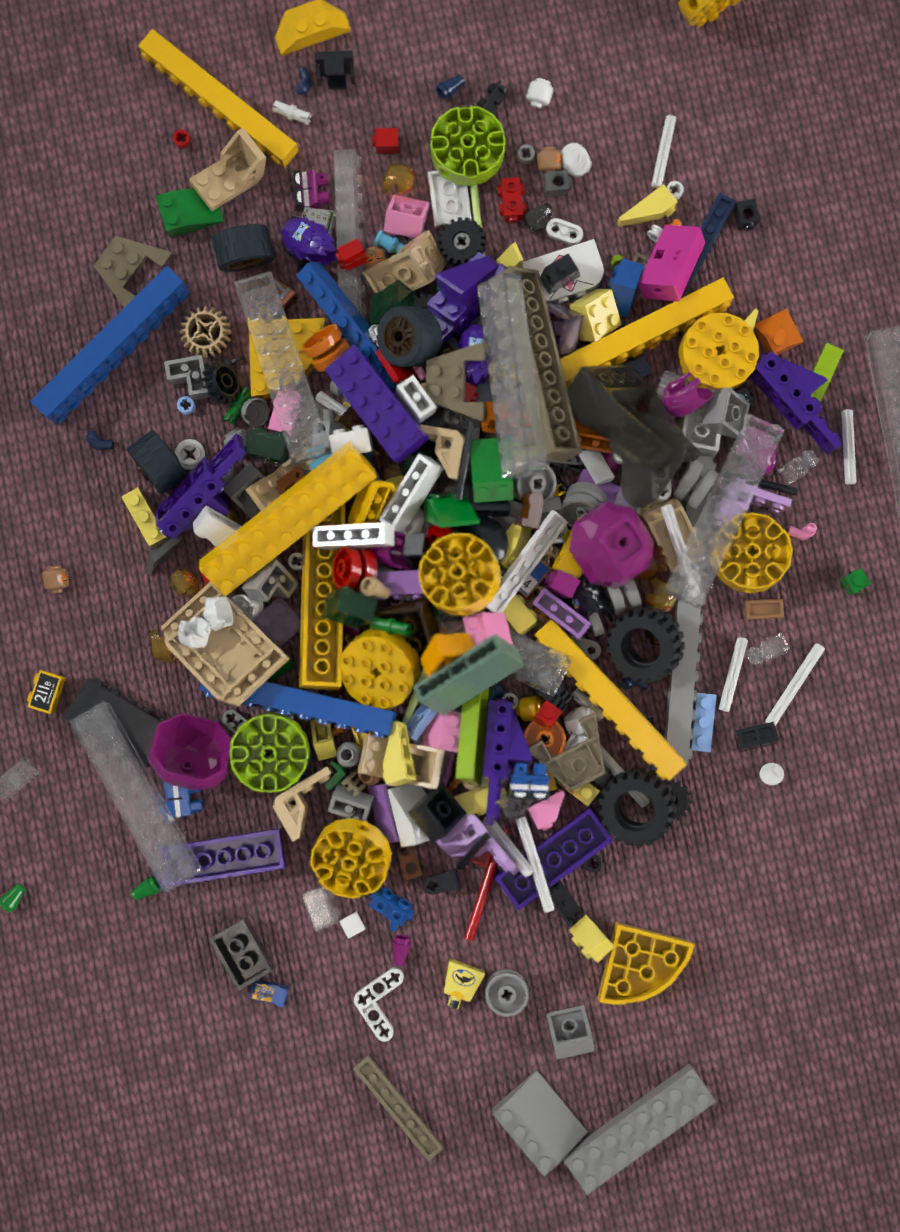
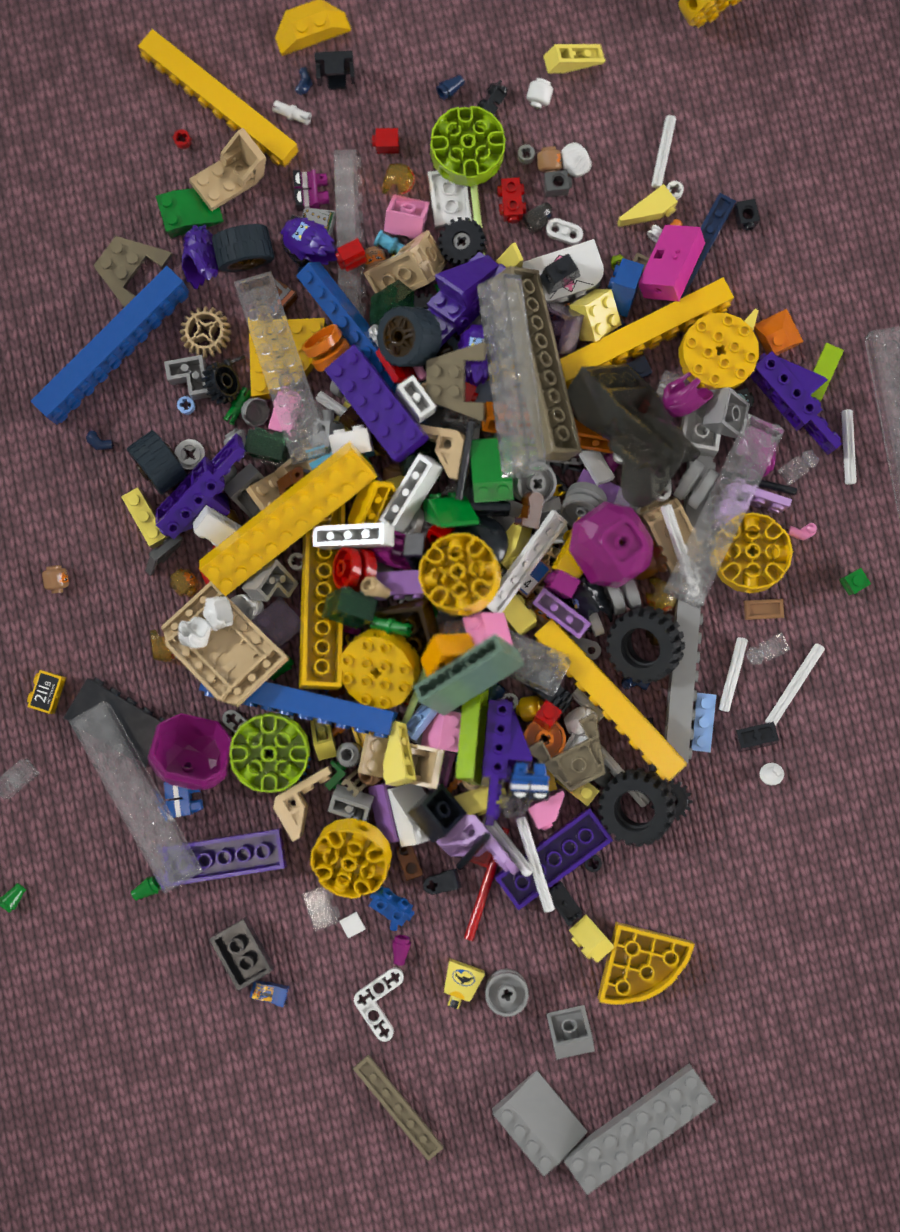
(199, 256): none -> dark purple head
(572, 57): none -> light yellow slope

